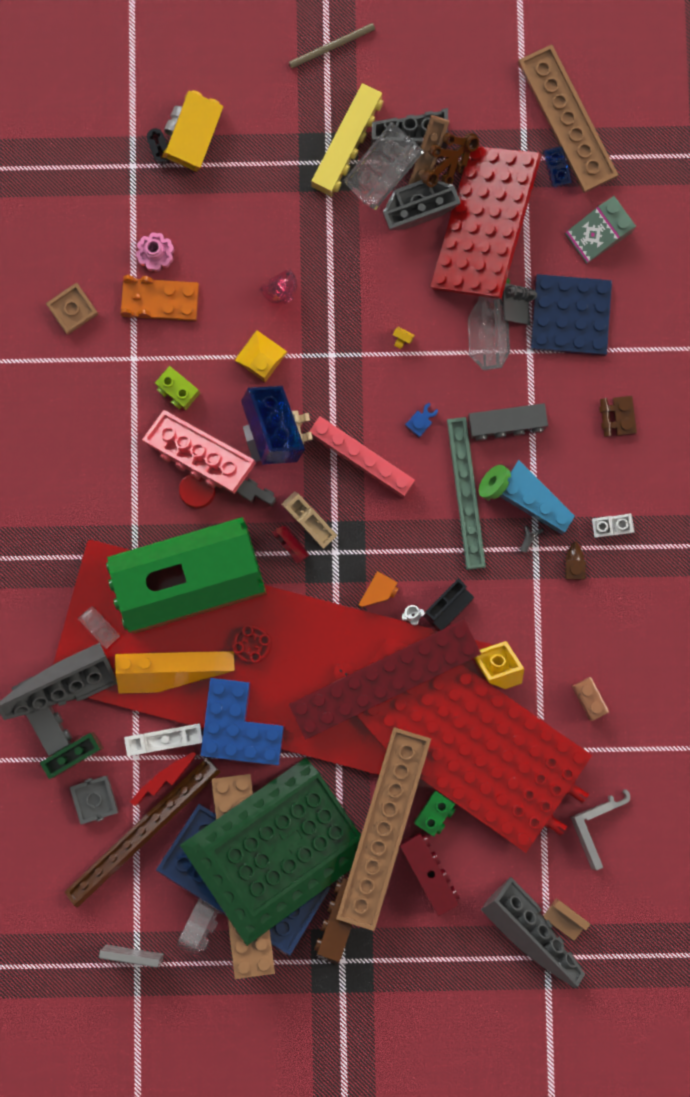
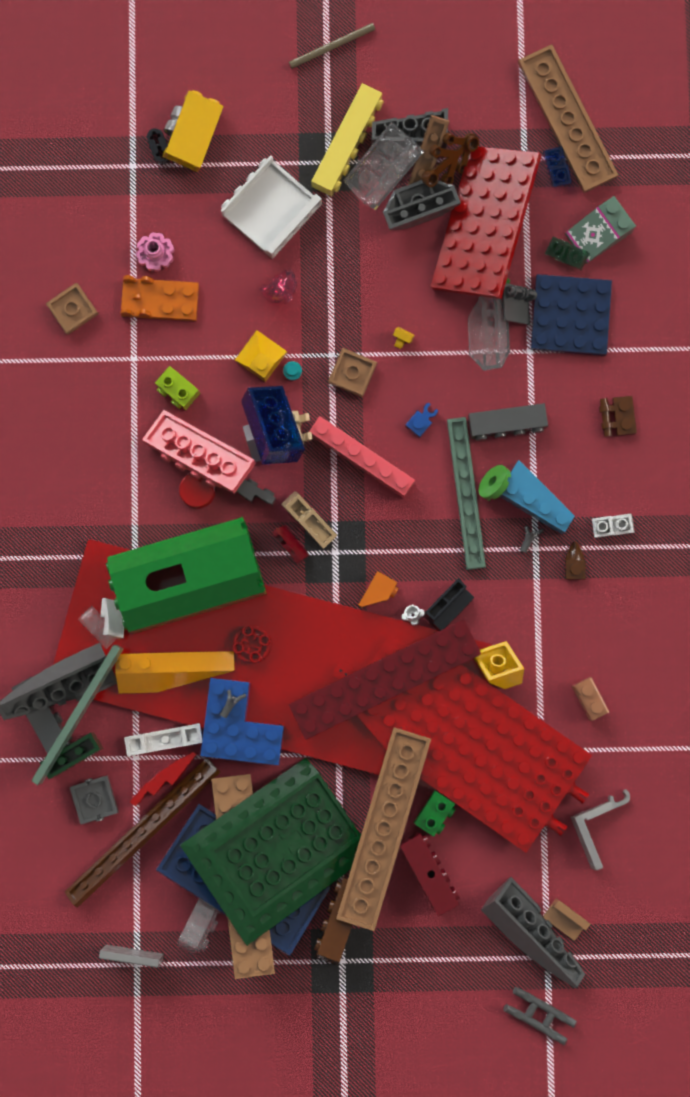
(77, 714): none -> sand green tile
(113, 619): none -> white slope
(231, 702): none -> dark grey bar
(270, 207): none -> white panel
(292, 370): none -> teal plate
(352, 372): none -> medium nougat plate
(545, 1026): none -> dark grey piece
(567, 253): none -> clear green slope

